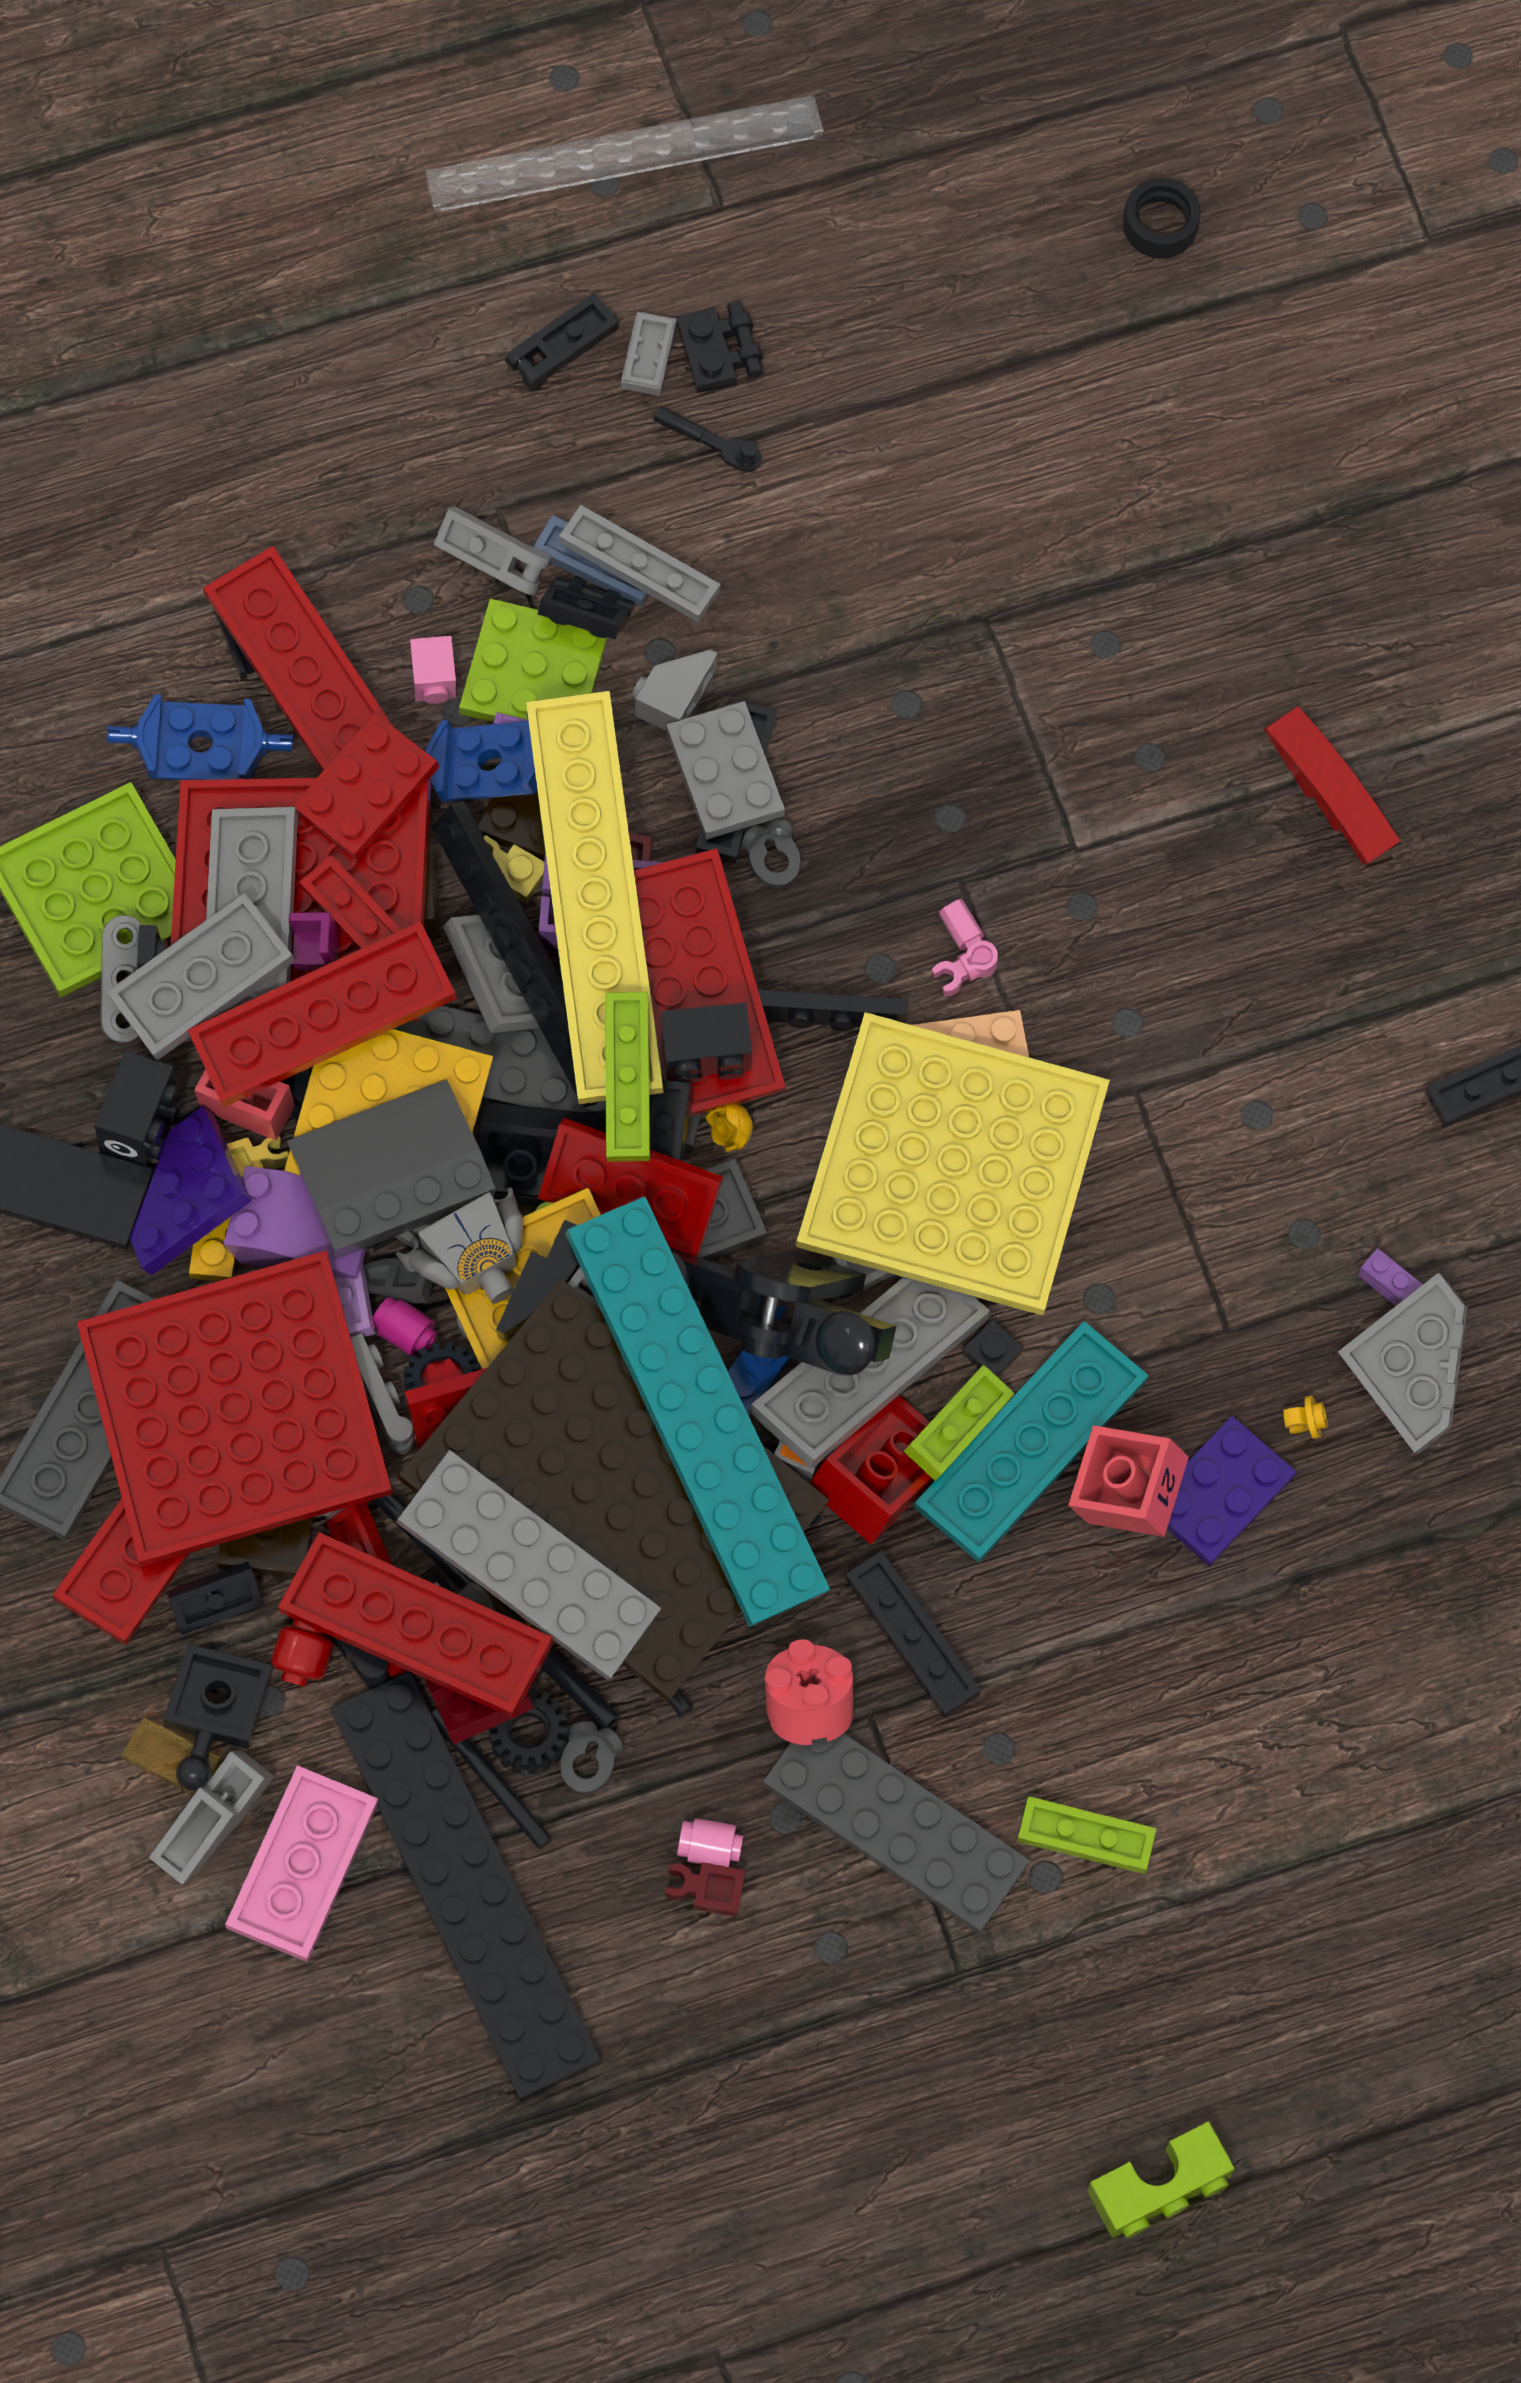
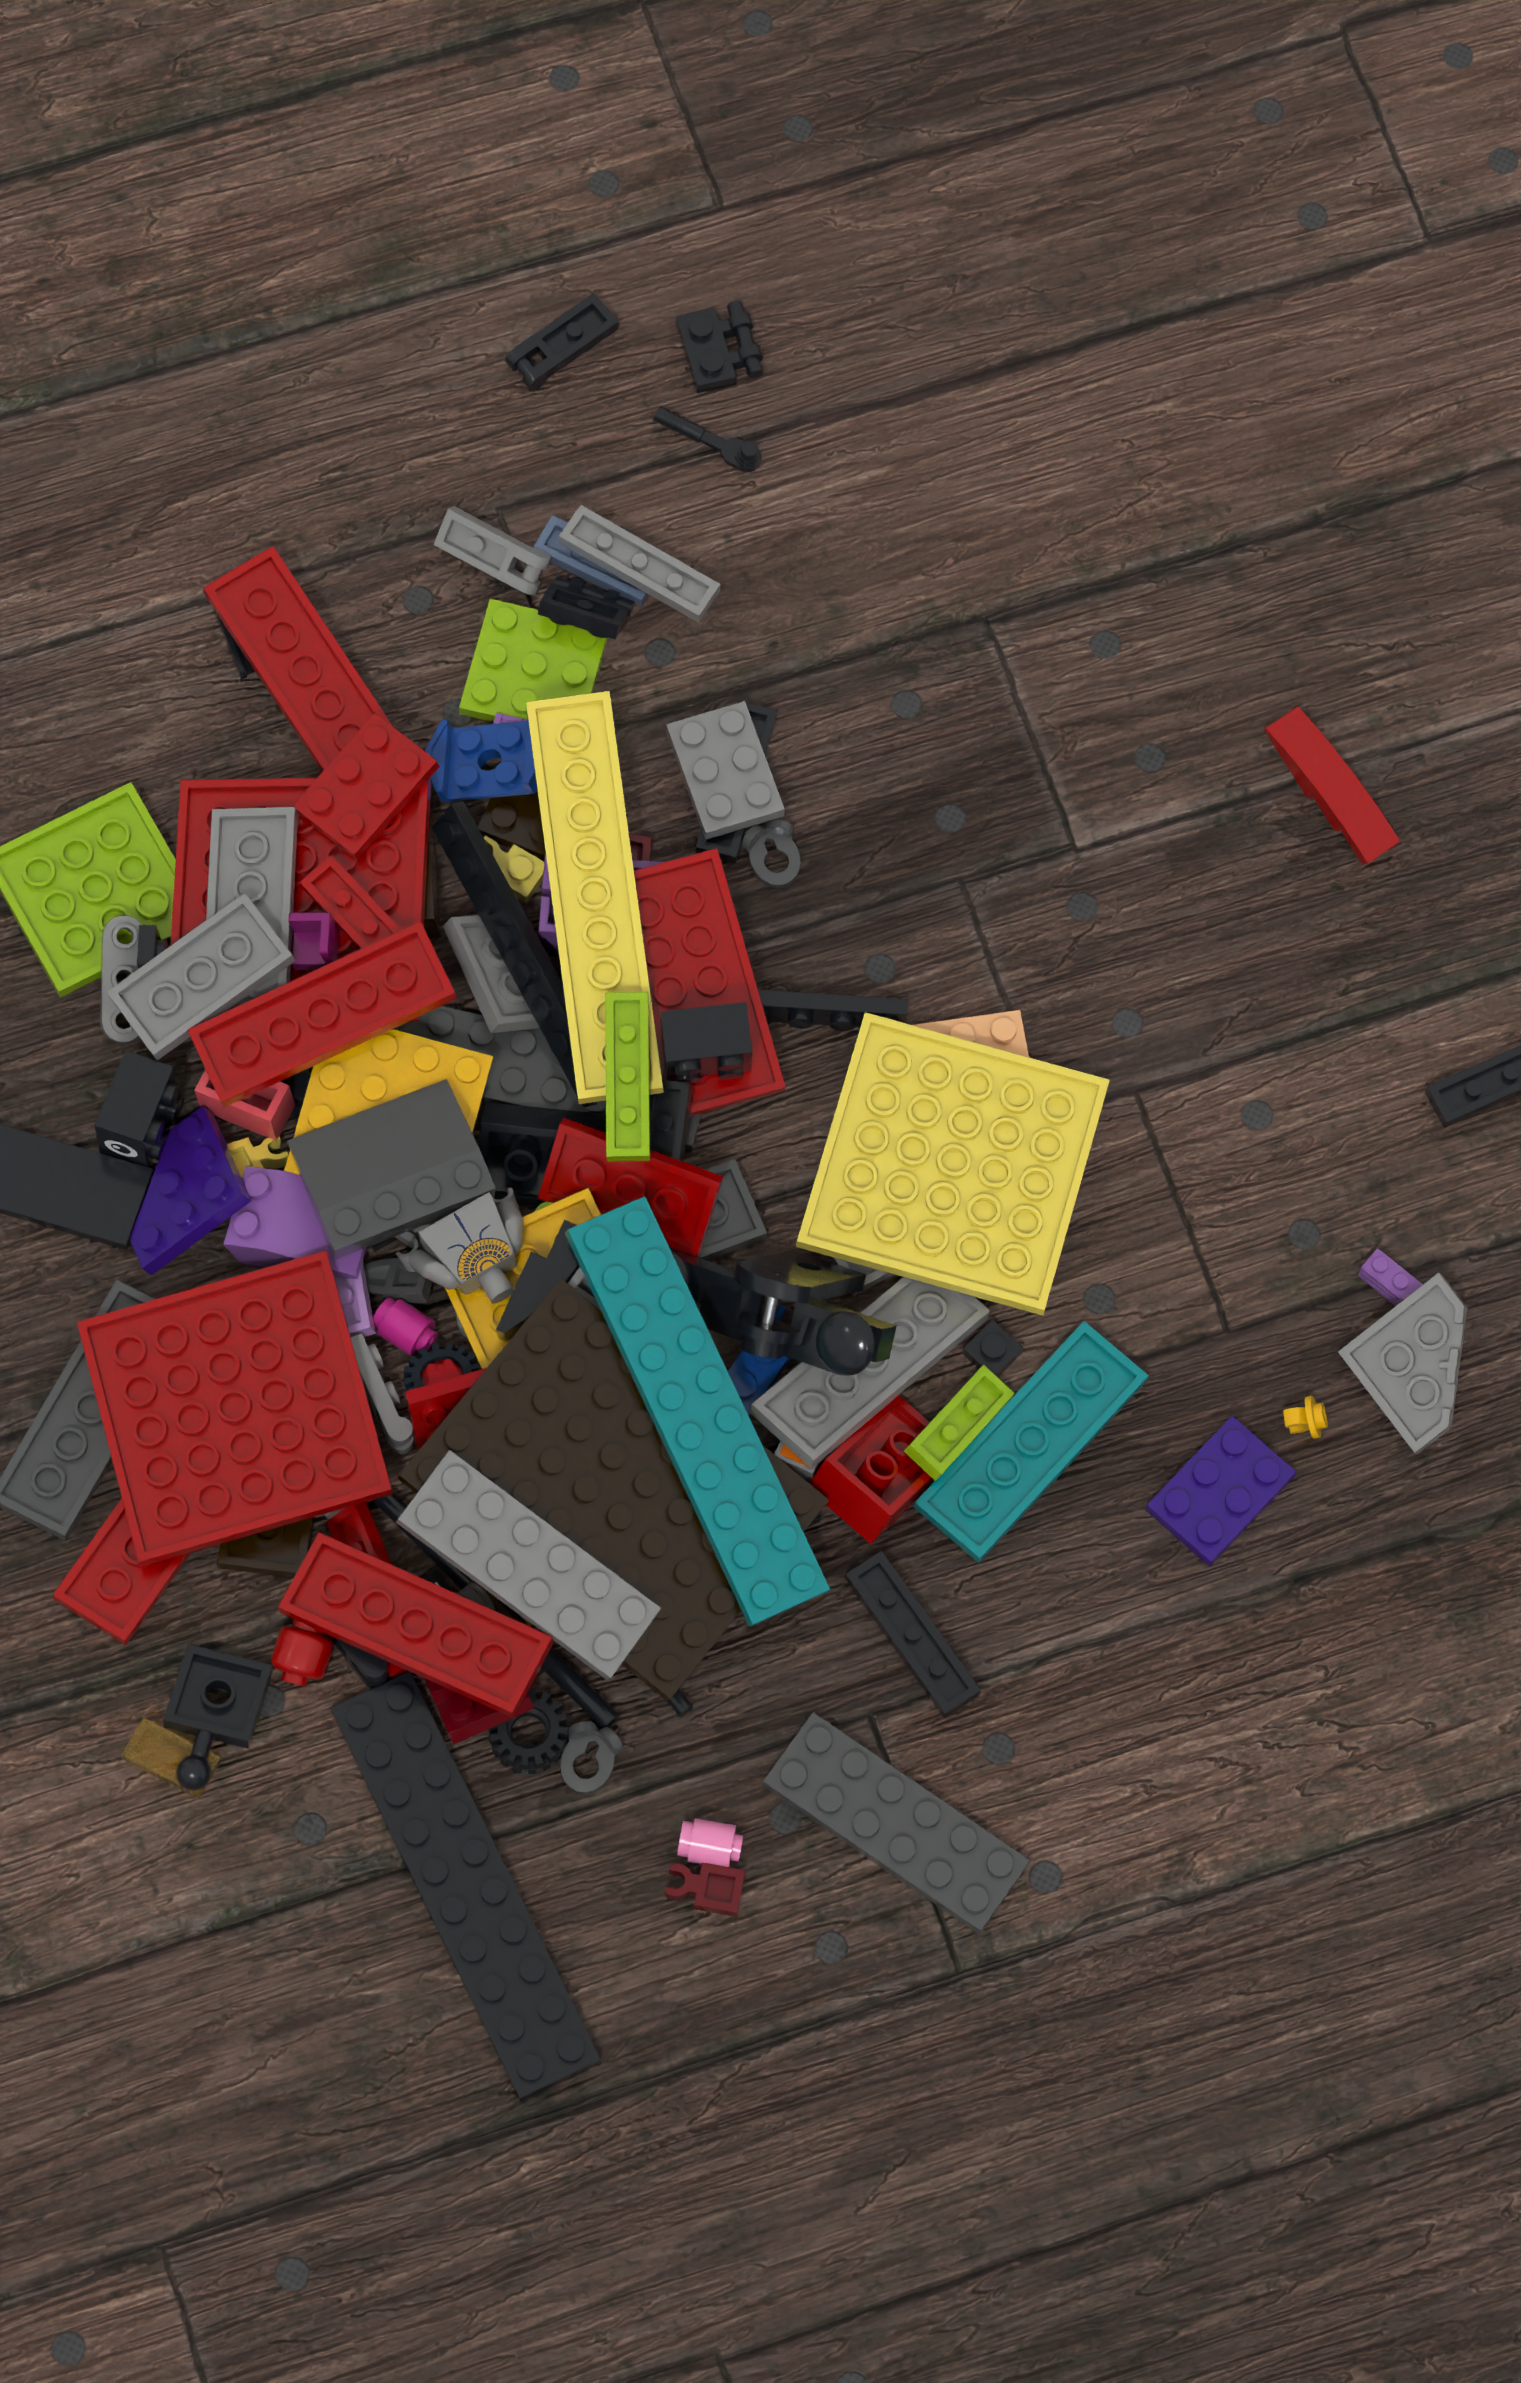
(170, 727): blue plate -> none
(211, 1258): yellow plate -> none
(211, 1816): light grey slope -> none
(214, 1598): black plate -> none
(302, 1863): bright pink plate -> none
(433, 669): bright pink brick -> none
(497, 1787): black bar -> none
(623, 153): clear plate -> none
(648, 353): light grey plate -> none
(674, 688): light grey slope -> none
(730, 1126): yellow plate -> none
(809, 1693): coral brick -> none
(980, 955): bright pink bar -> none
(1086, 1835): lime plate -> none
(1128, 1481): coral brick -> none
(1129, 2202): lime arch -> none
(1161, 191): black tyre -> none

